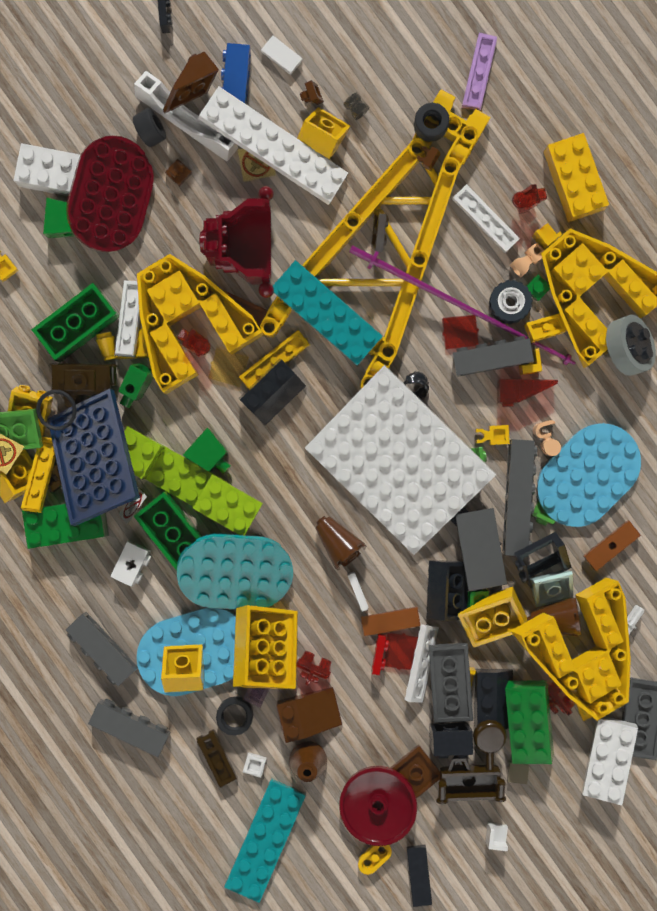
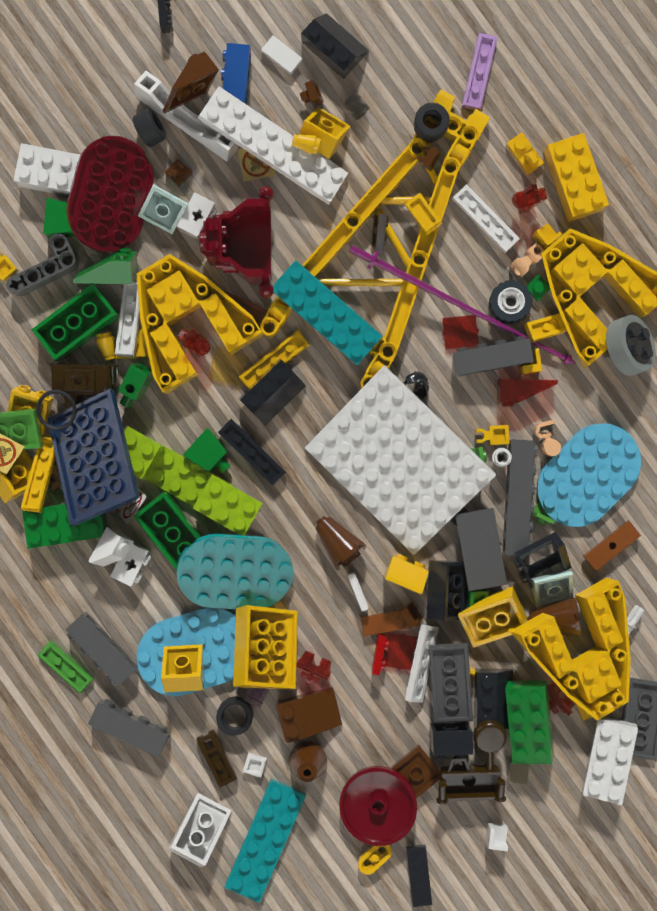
(41, 269): none -> dark grey beam
(65, 666): none -> bright green tile
(111, 548): none -> white slope
(114, 269): none -> green slope
(162, 209): none -> light aqua slope
(196, 205): none -> white brick
(199, 830): none -> white slope
(251, 452): none -> black plate
(307, 143): none -> yellow cone
(333, 44): none -> black slope
(406, 574): none -> yellow slope
(410, 615): none -> reddish brown tile
(423, 213): none -> yellow tile
(506, 457): none -> white cone
(524, 153): none -> yellow hinge

